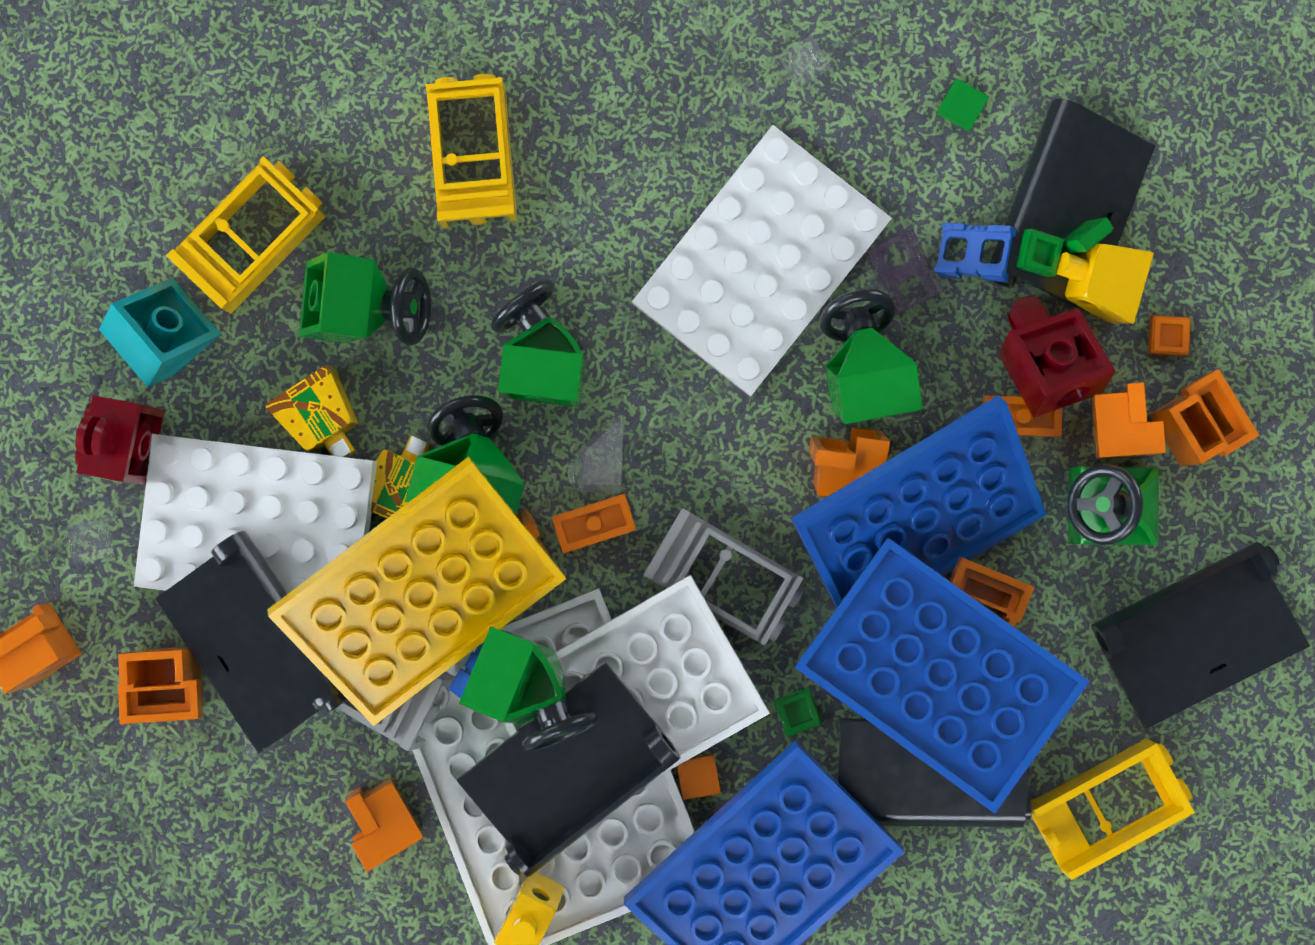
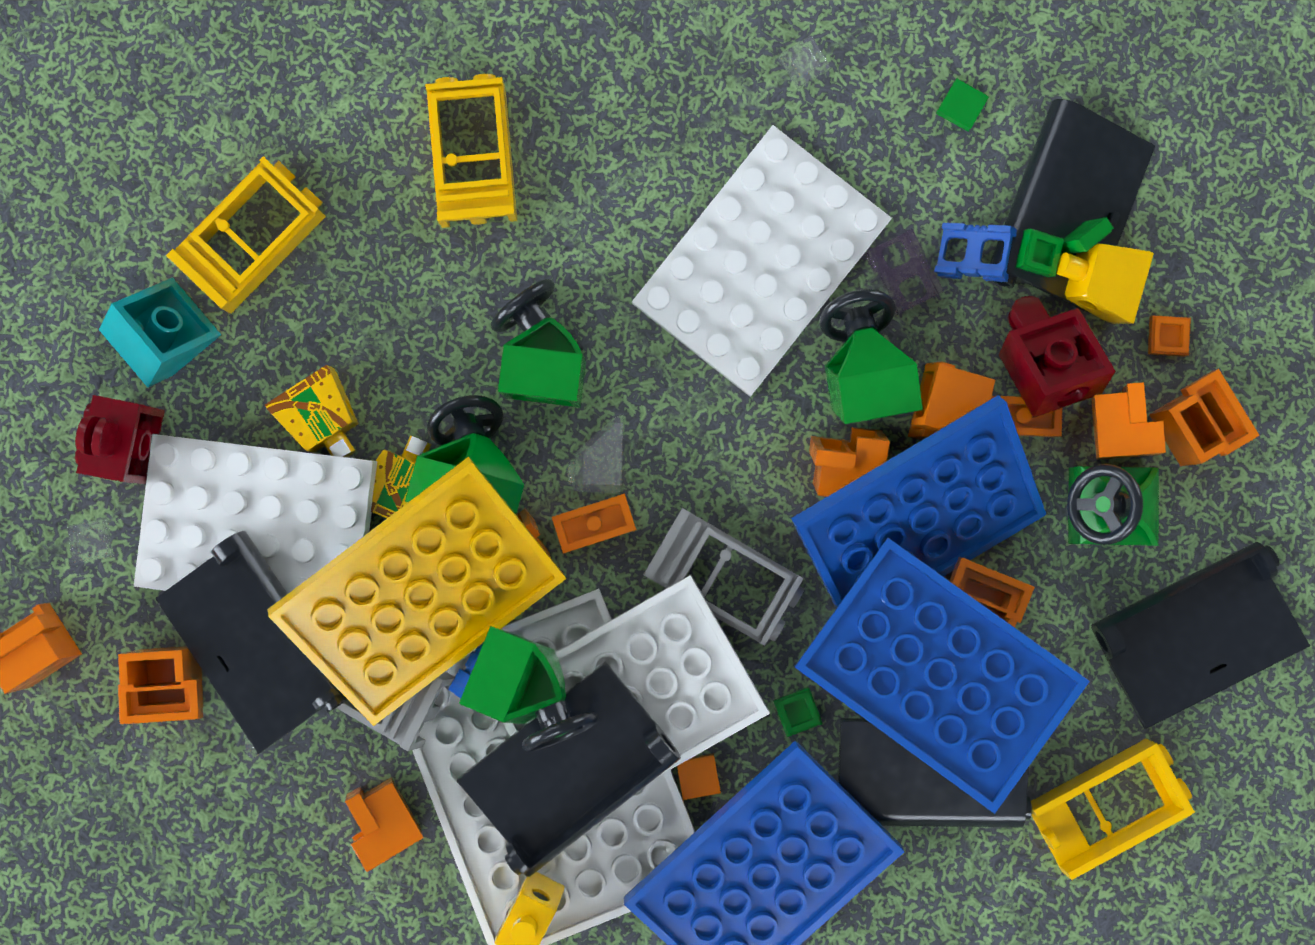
(350, 300): green piece -> none
(947, 396): none -> orange plate

